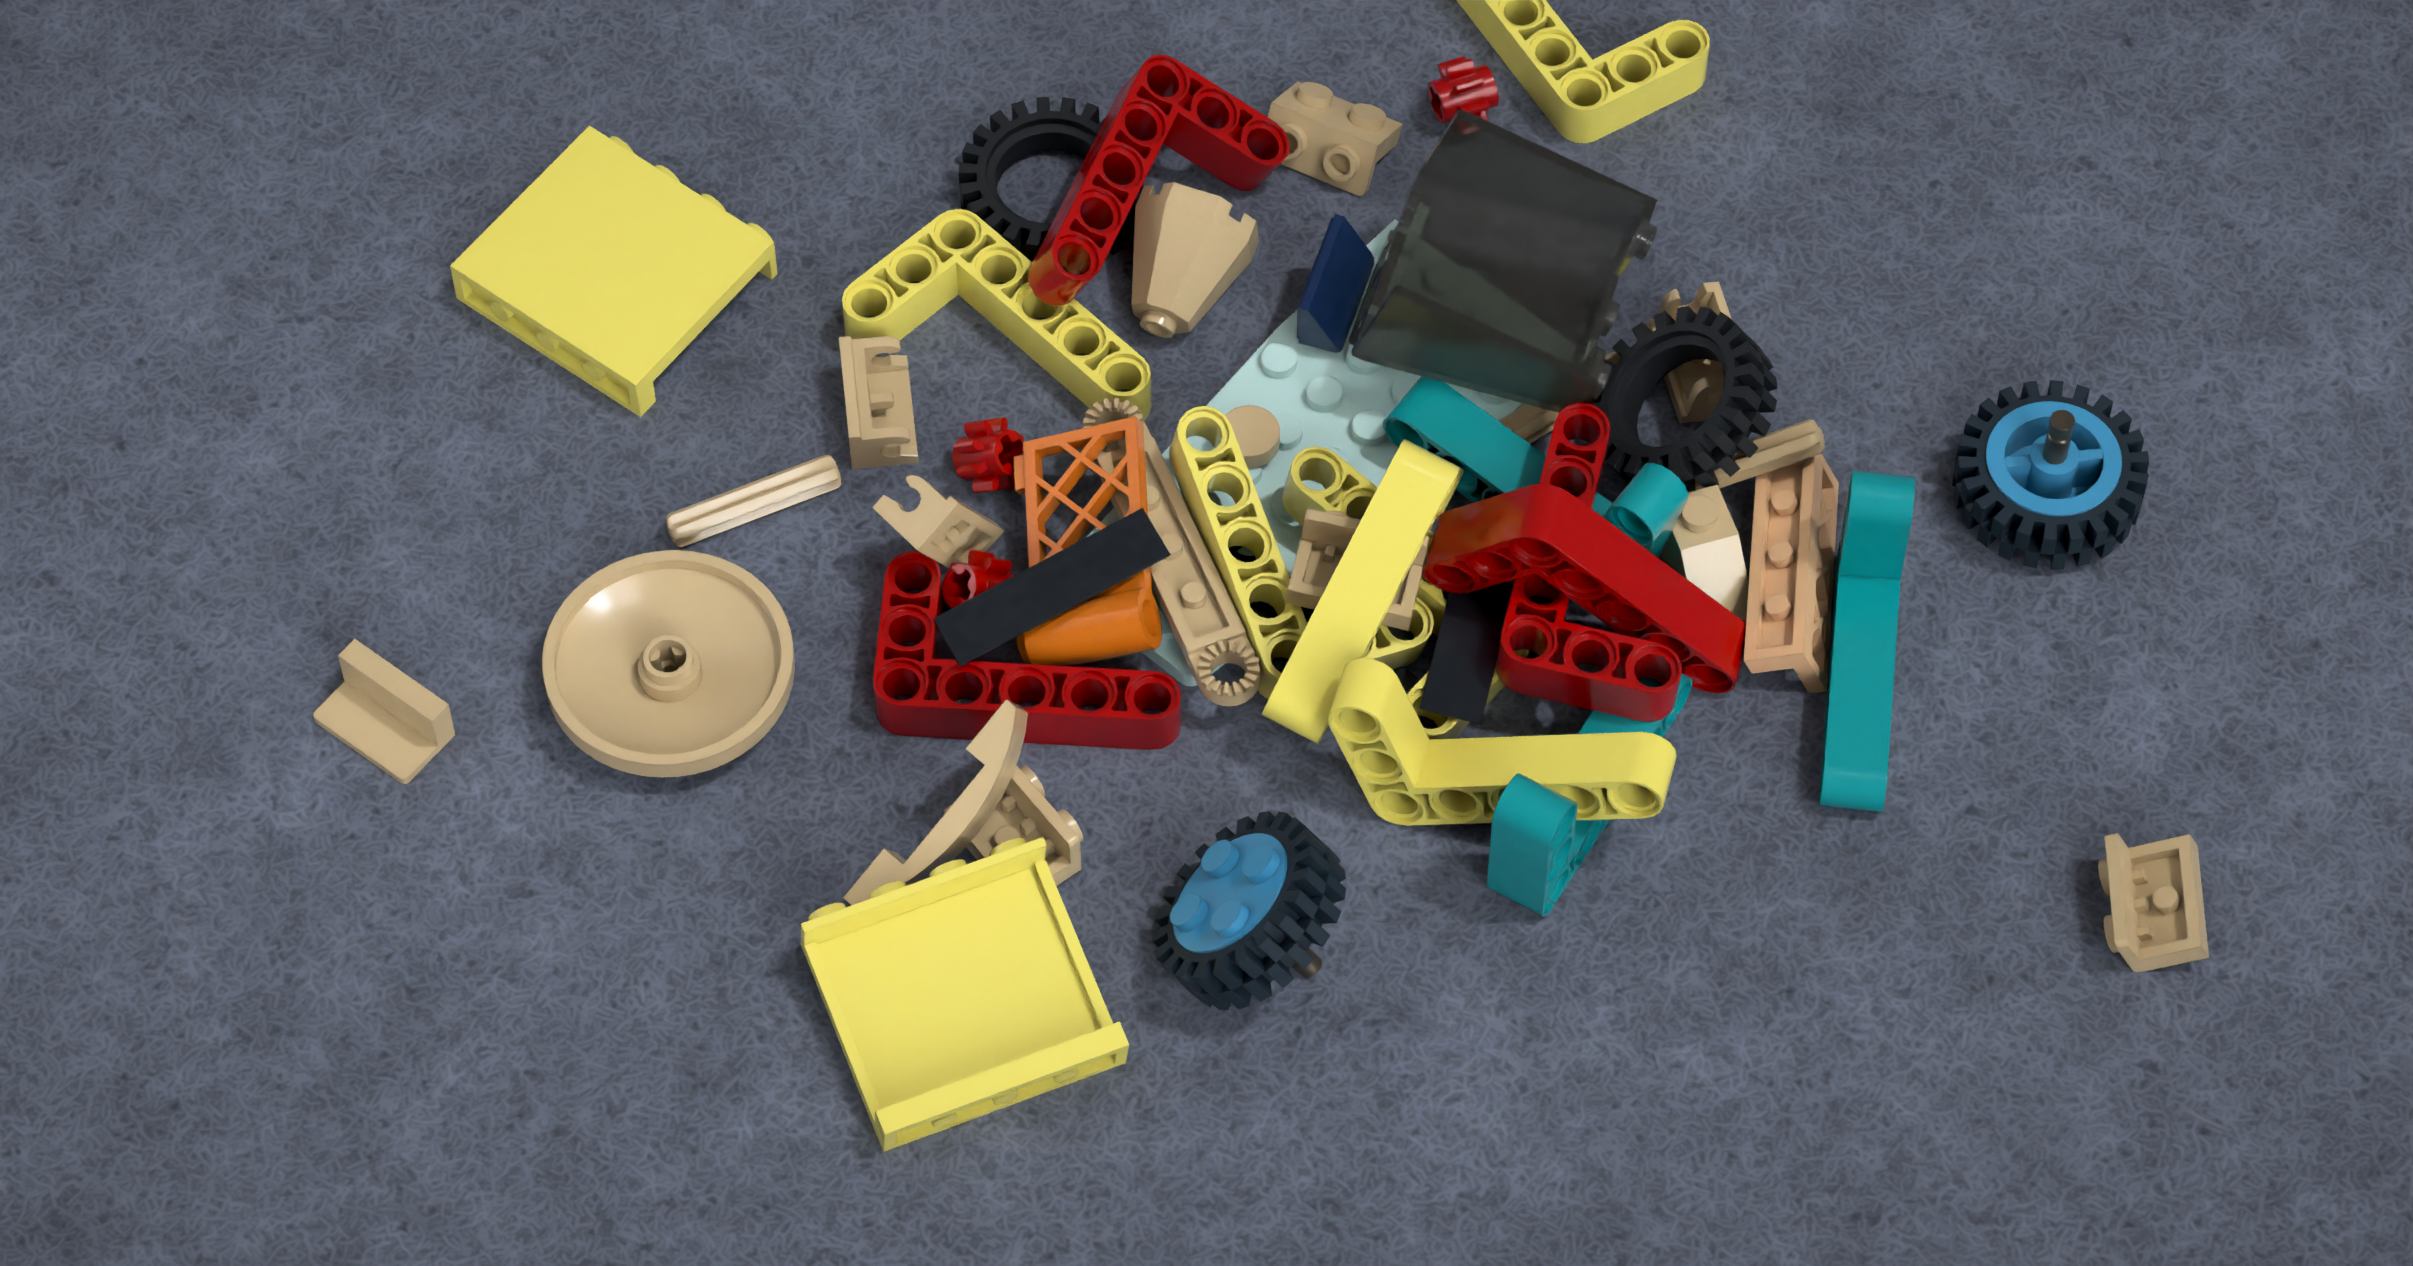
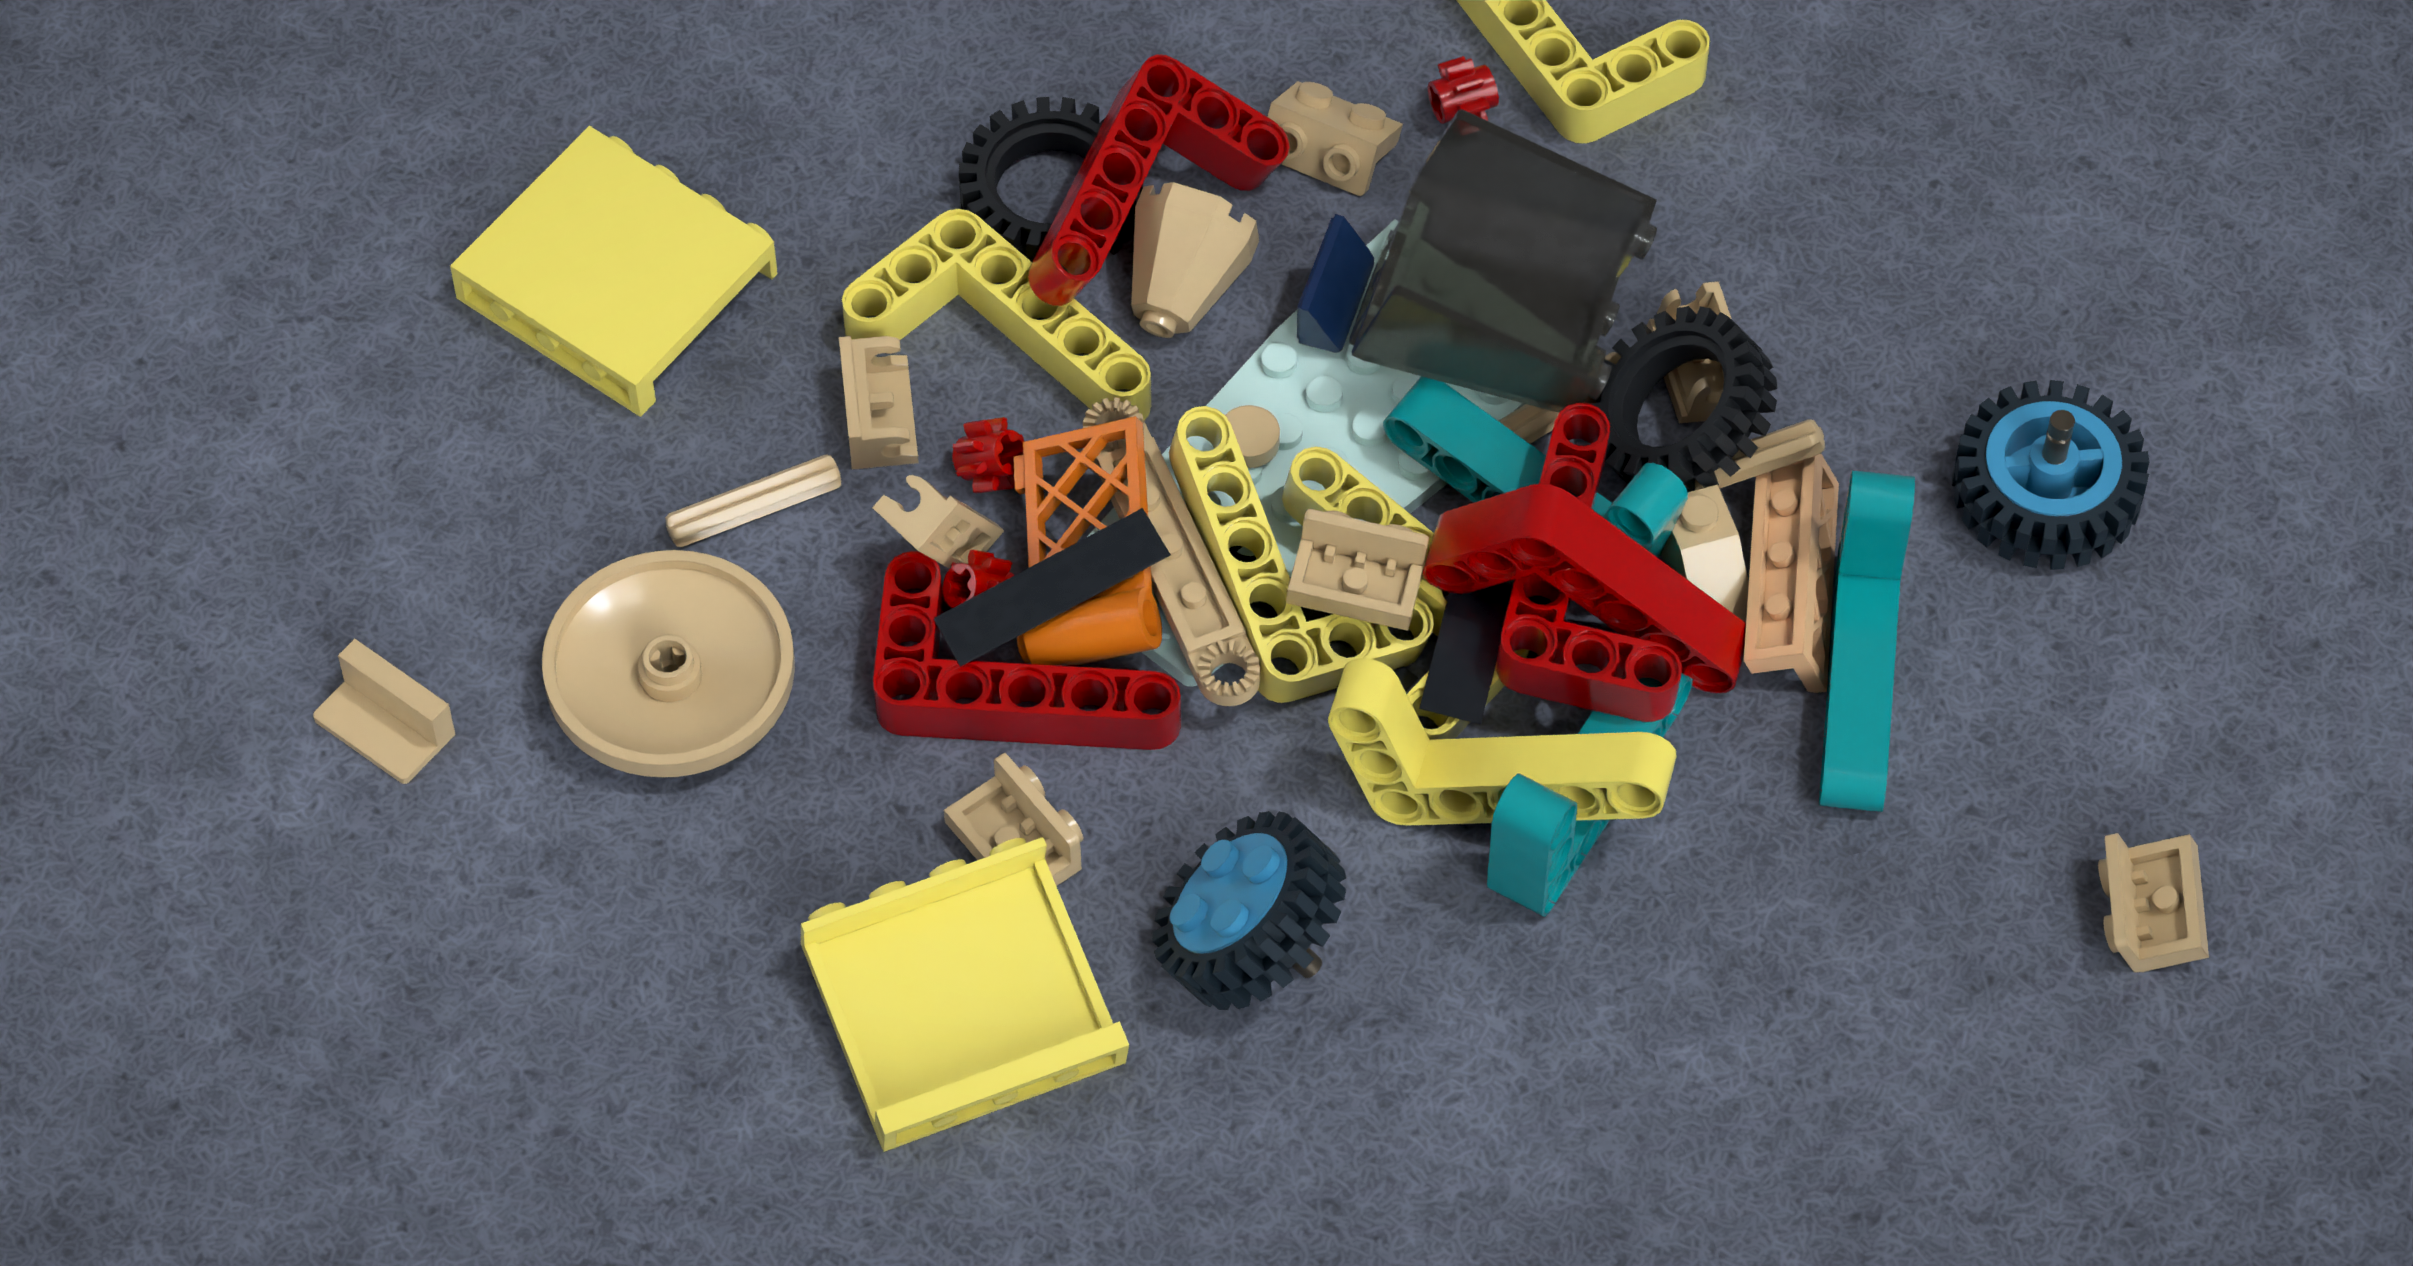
(999, 749): tan slope -> none
(1362, 587): light yellow beam -> none

